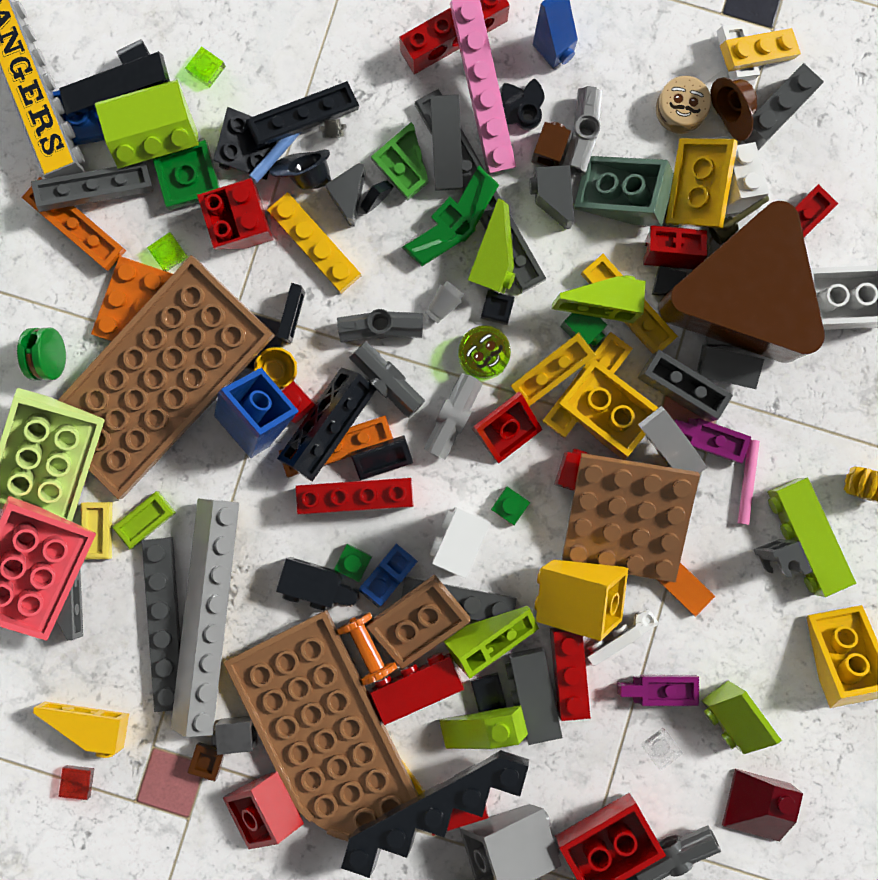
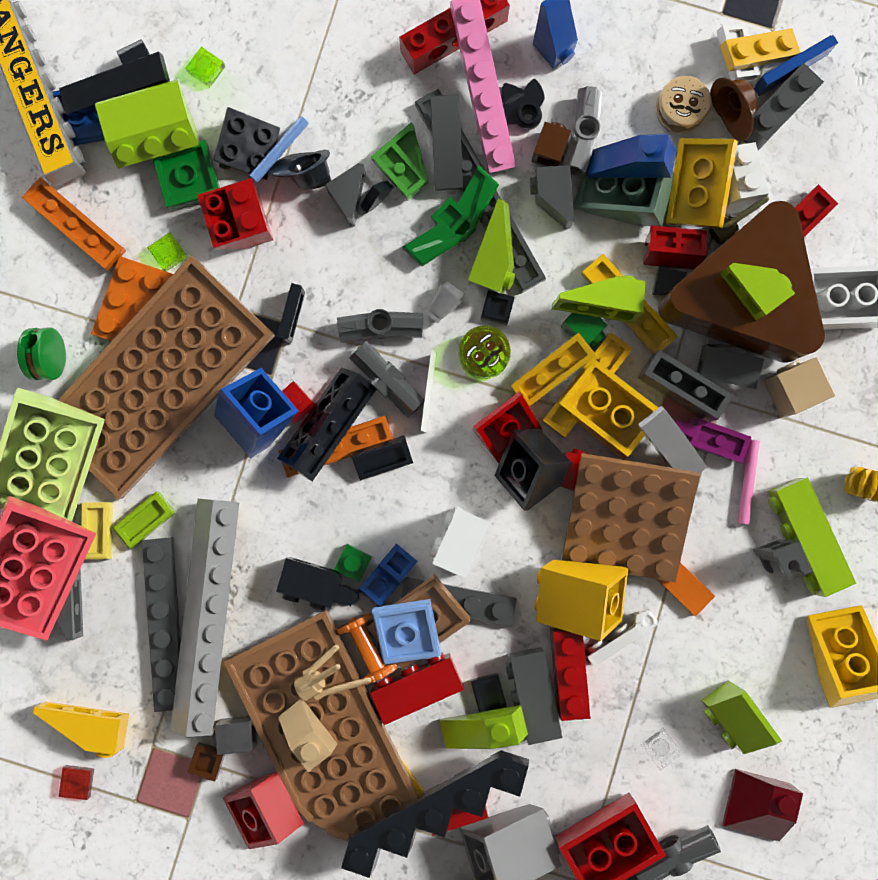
(91, 186): dark grey plate -> none
(278, 365): yellow hair -> none
(302, 114): black tile -> none
(306, 735): none -> tan slope
(313, 682): none -> tan plant
(314, 242): yellow plate -> none
(332, 129): clear smoke plate -> none
(354, 496): red brick -> none
(406, 631): none -> light blue tile
(428, 391): none -> white sticker
(453, 416): light grey piece -> none
(489, 639): lime slope -> none
(510, 505): green plate -> none
(531, 467): none -> black slope
(634, 158): none -> blue slope
(662, 690): magenta hinge -> none
(758, 287): none -> lime slope
(786, 69): none -> blue tile
(798, 387): none -> tan head

